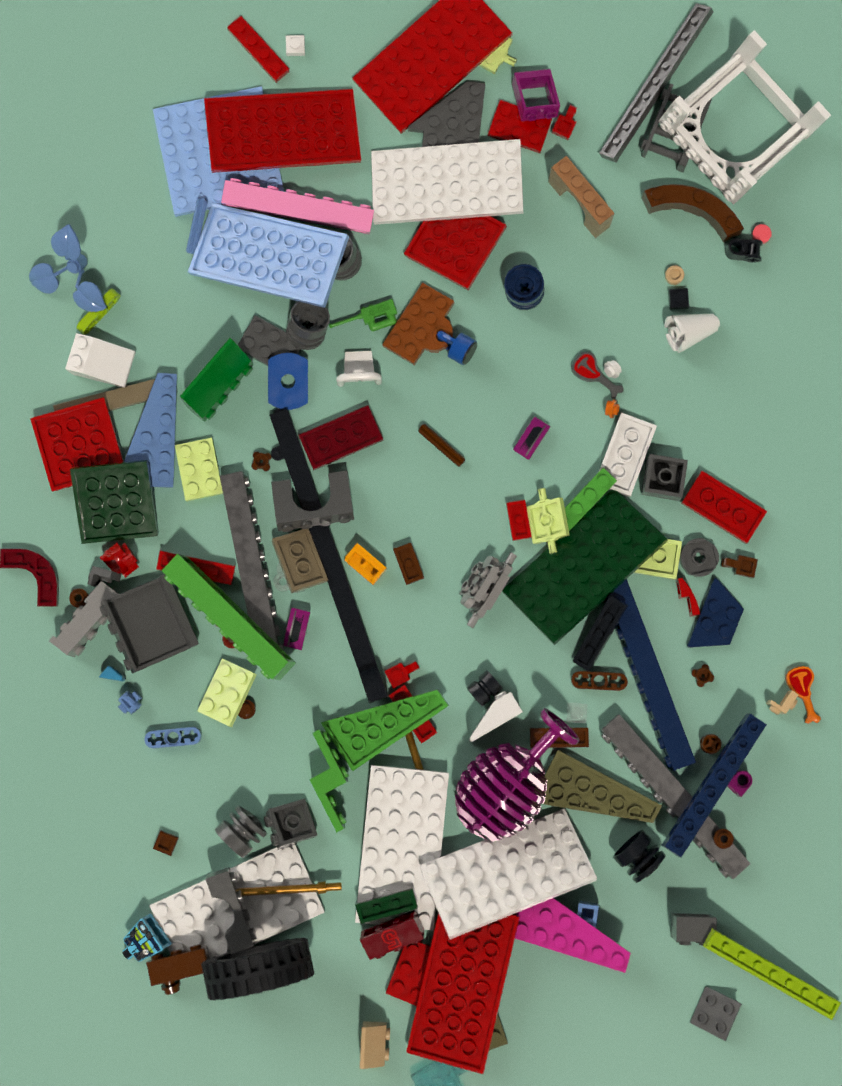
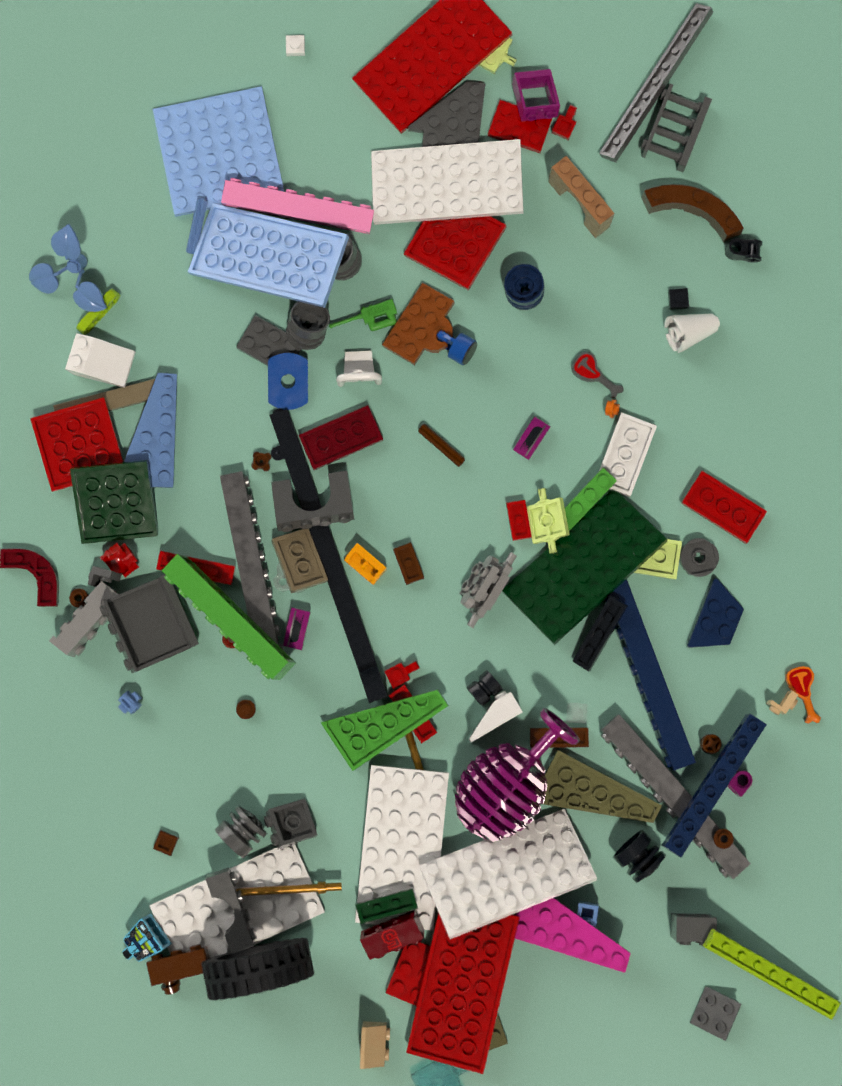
(113, 674): dark azure slope -> none
(158, 733): medium blue beam -> none
(199, 469): yellowish green plate -> none
(217, 380): green slope -> none
(227, 692): yellowish green plate -> none
(258, 49): red plate -> none
(282, 130): red plate -> none
(329, 780): bright green bracket -> none
(612, 369): white plate -> none
(613, 687): reddish brown beam -> none
(664, 477): dark grey brick -> none
(674, 275): tan tile -> none
(685, 592): red slope -> none
(703, 670): reddish brown plate -> none
(743, 566): reddish brown plate -> none
(744, 180): white arch -> none
(761, 232): coral tile -> none

